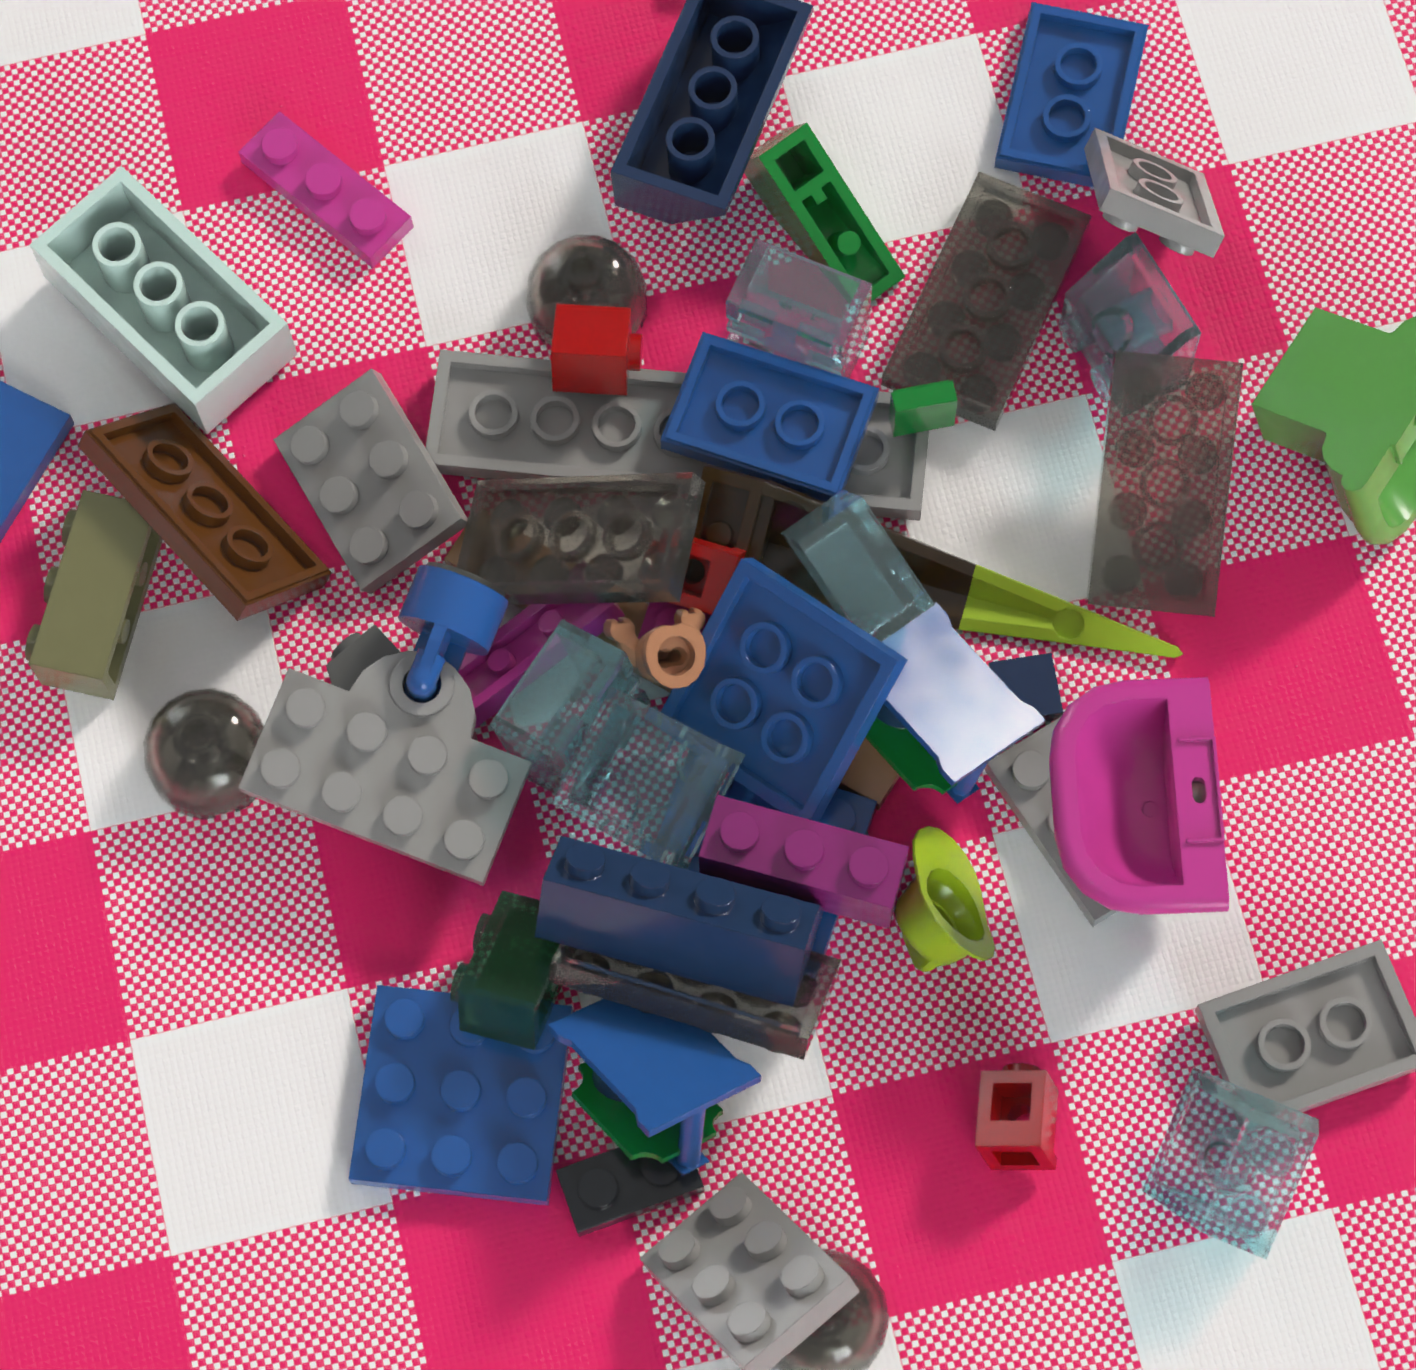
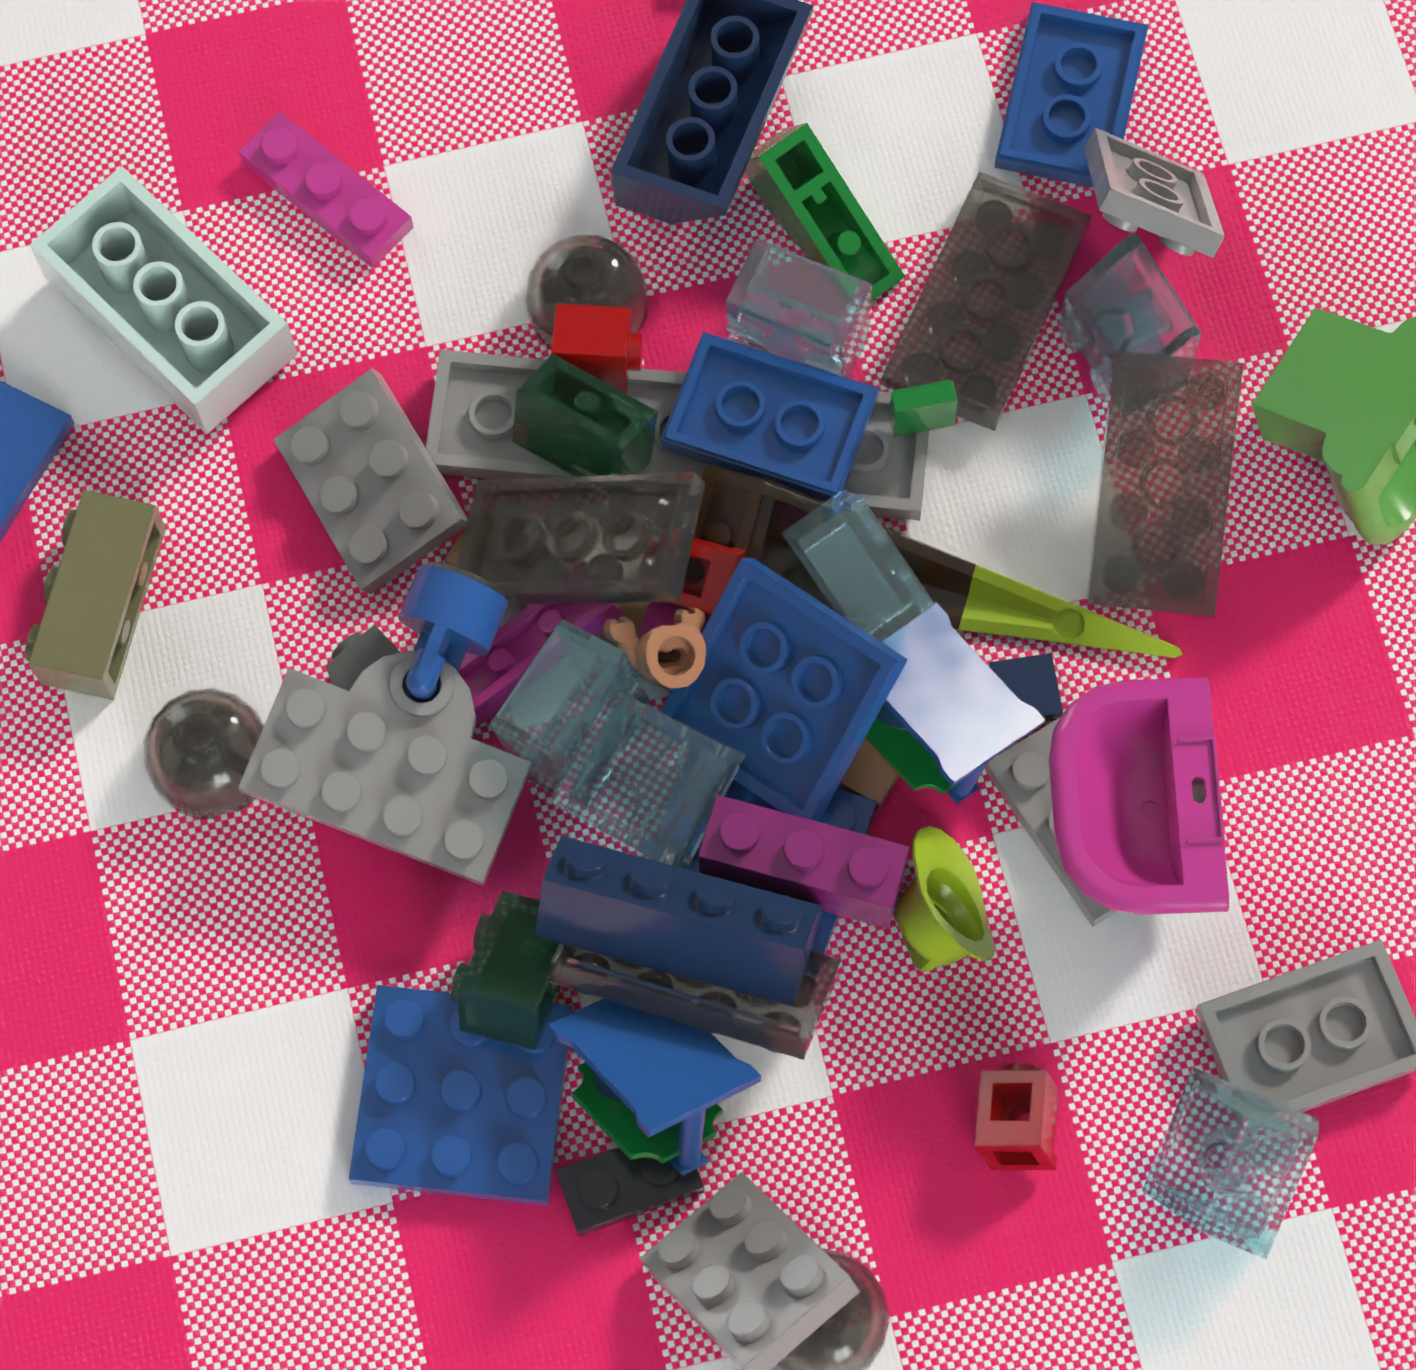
(205, 510): reddish brown tile -> none
(582, 422): none -> clear green brick

